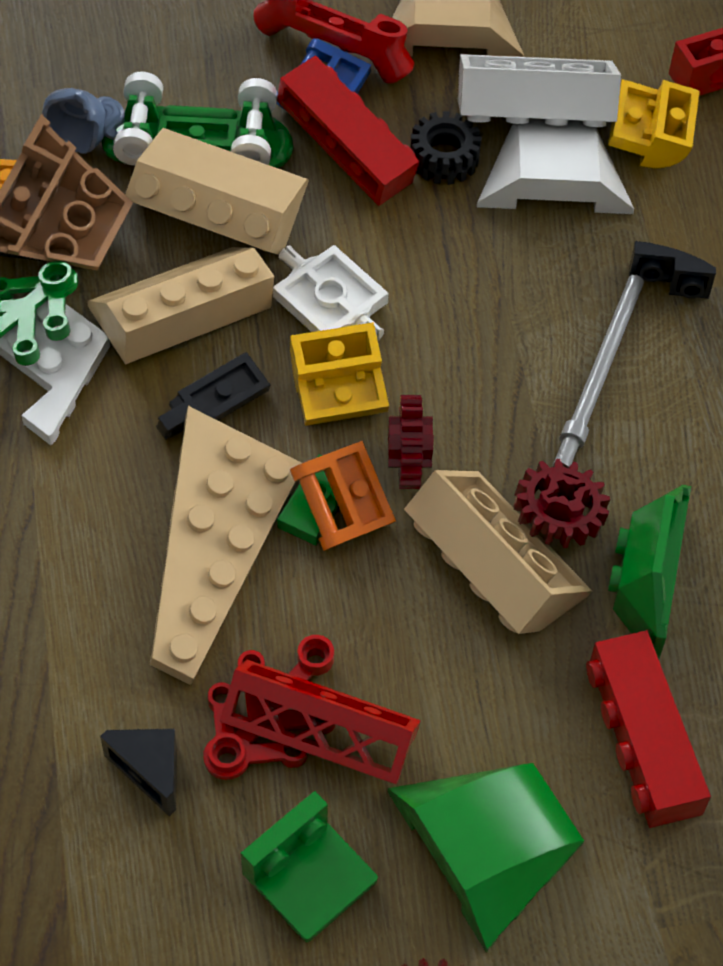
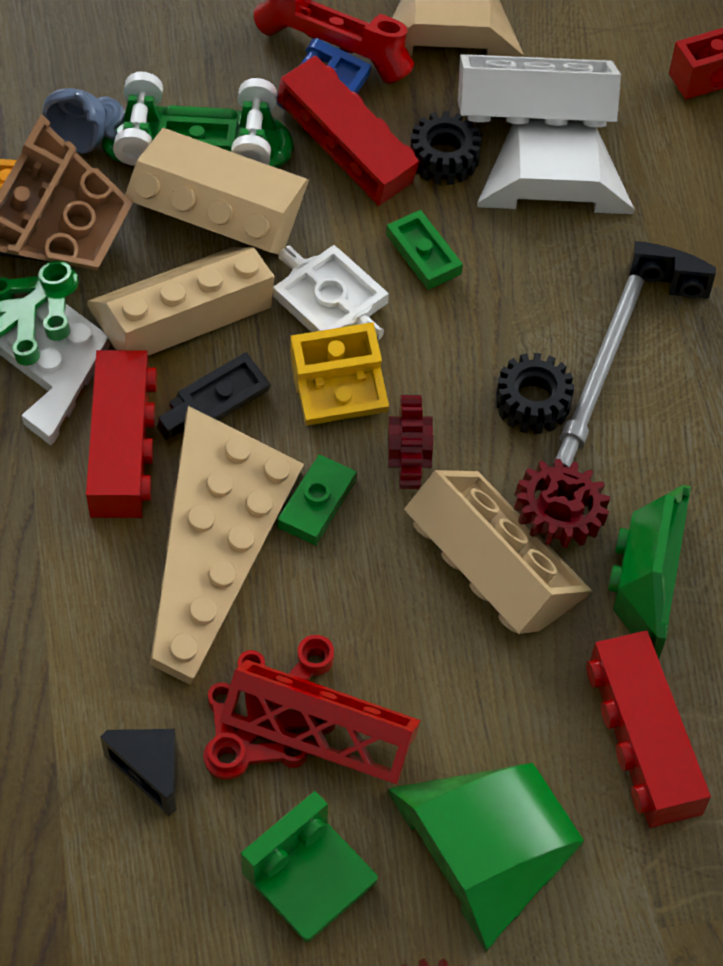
(119, 434): none -> red brick
(354, 489): orange plate -> none
(424, 249): none -> green plate
(539, 374): none -> black tyre
(655, 122): yellow brick -> none

